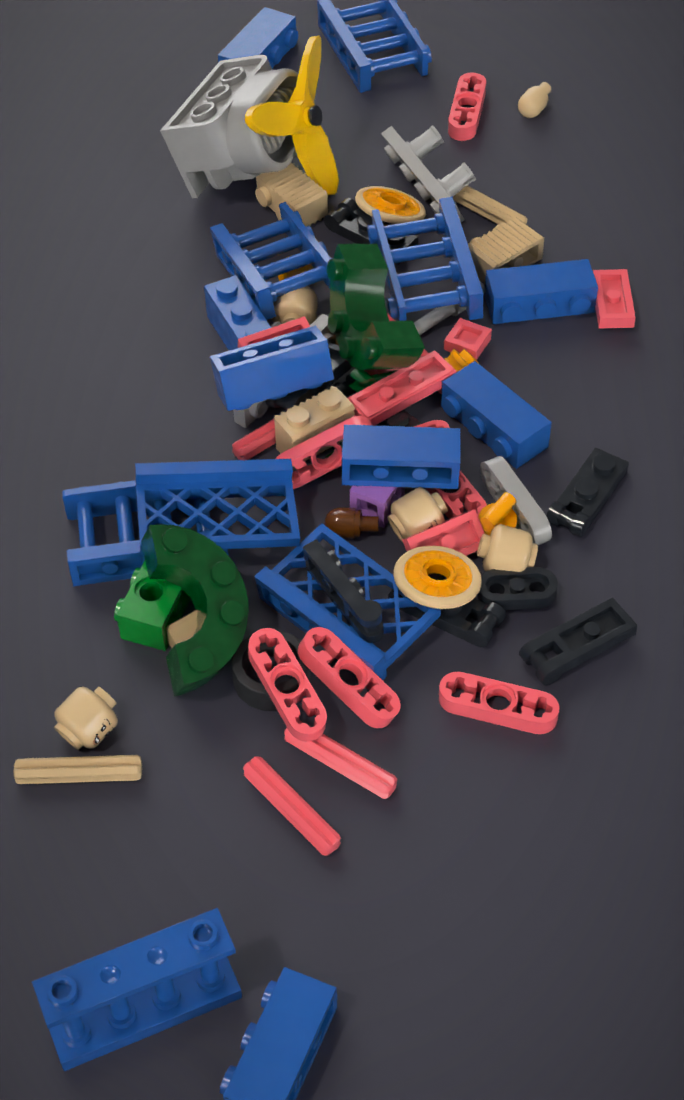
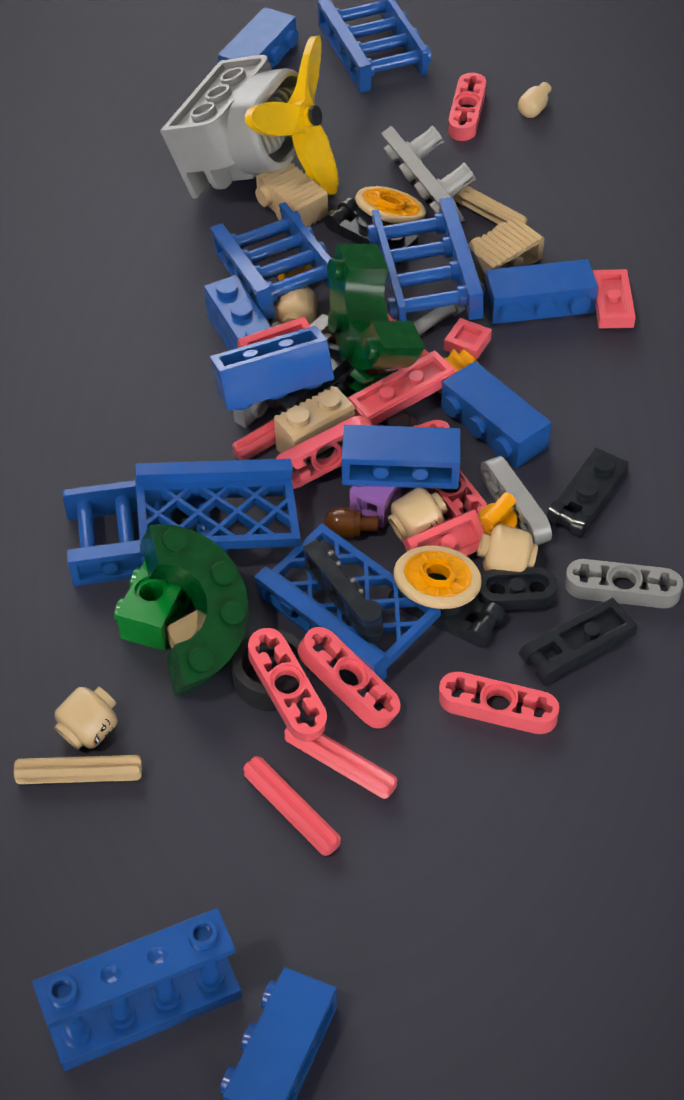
(636, 573): none -> light grey beam

